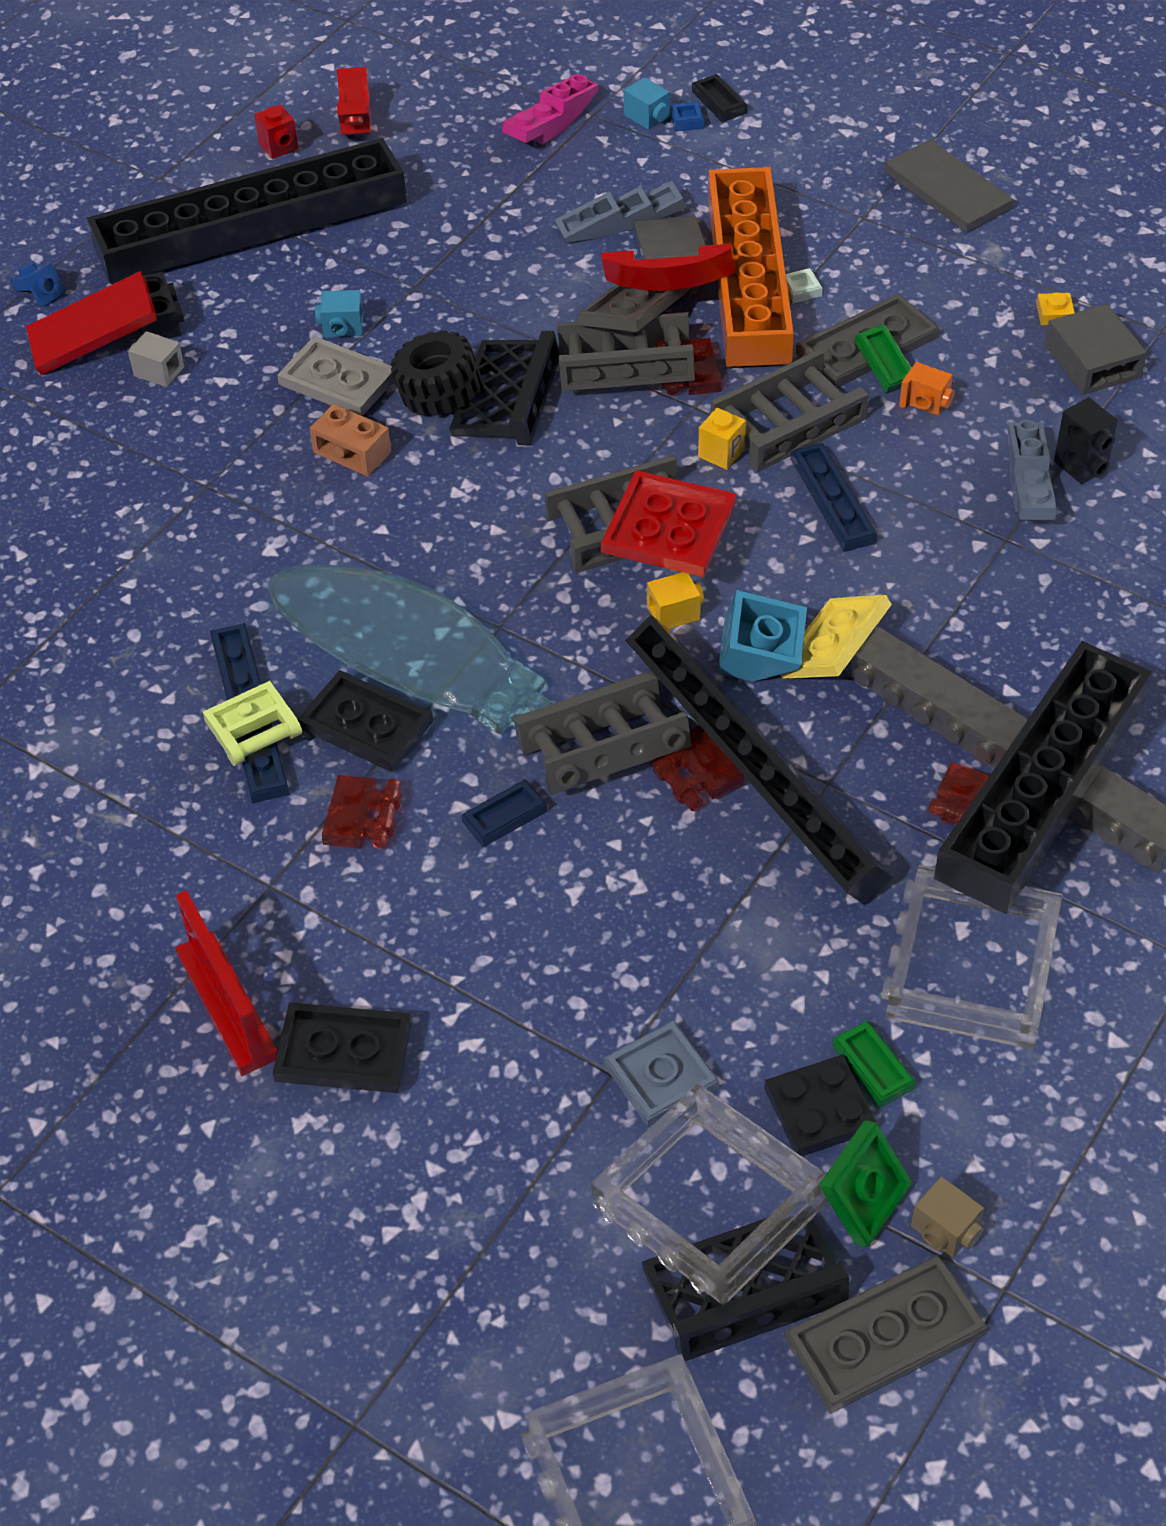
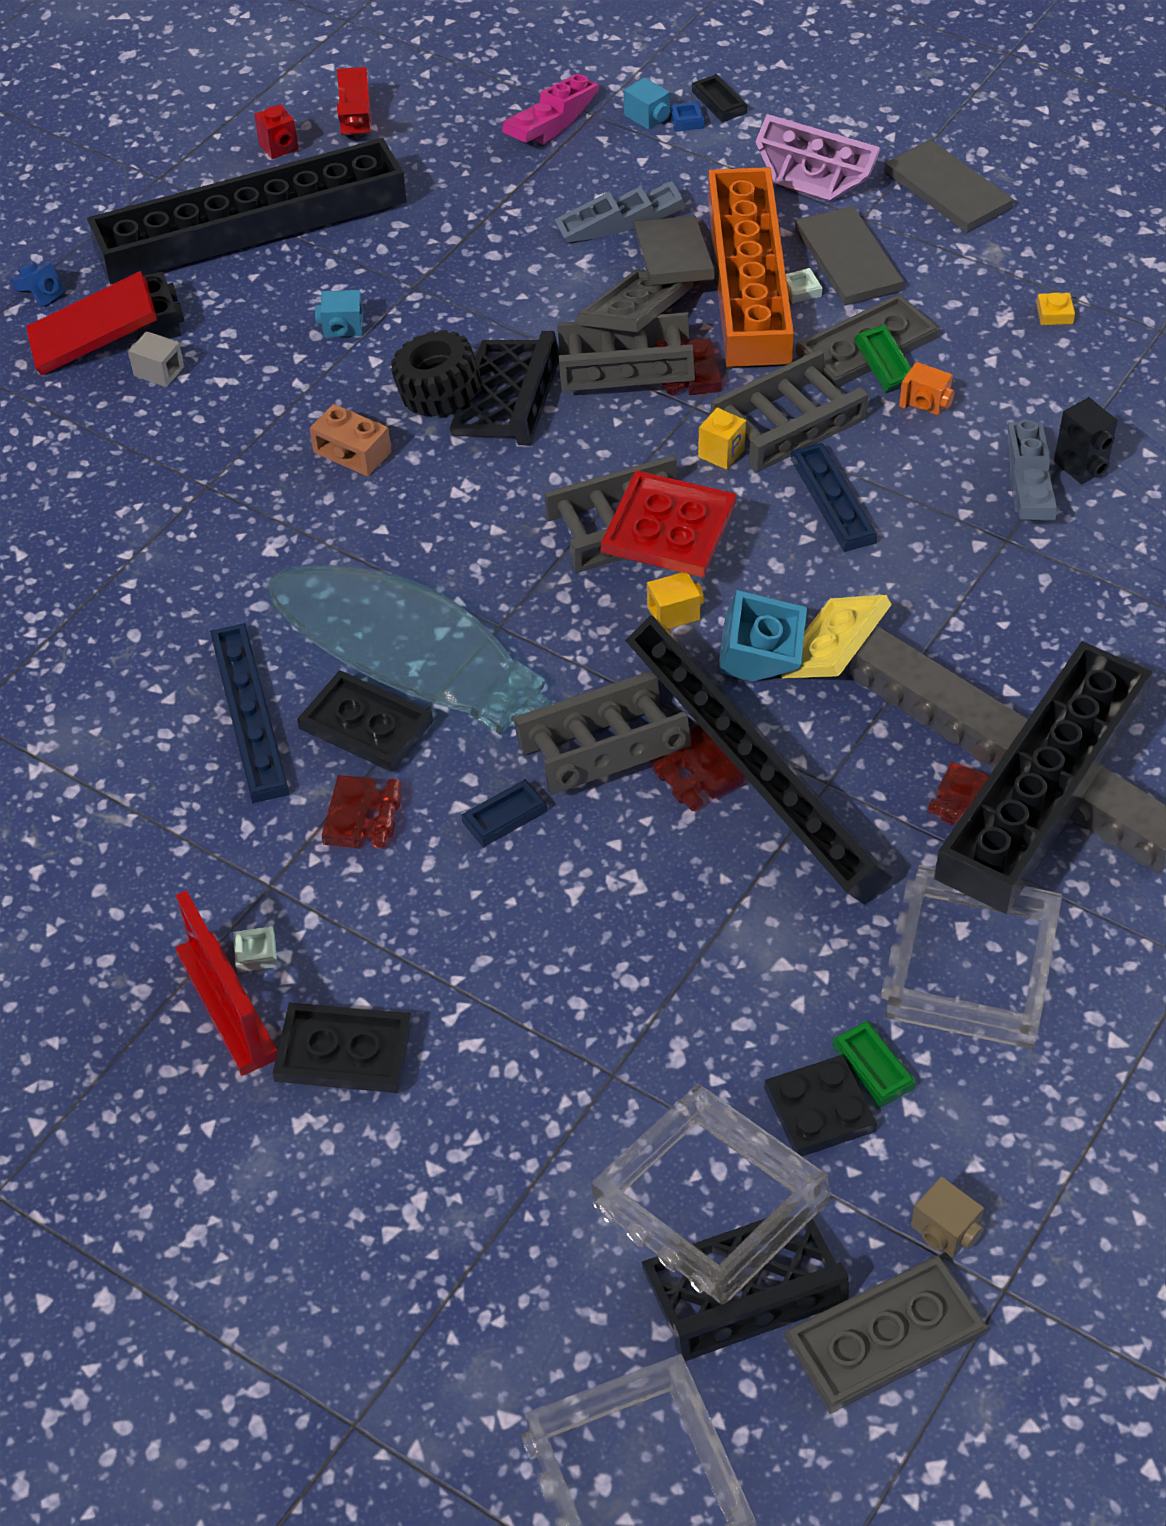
(247, 713): yellowish green plate -> none
(255, 949): none -> light aqua tile
(336, 376): light grey plate -> none
(659, 1071): sand blue tile -> none
(668, 273): red slope -> none
(814, 159): none -> lavender wedge
(849, 255): none -> dark grey tile
(865, 1183): green tile -> none
(1095, 349): dark grey brick -> none

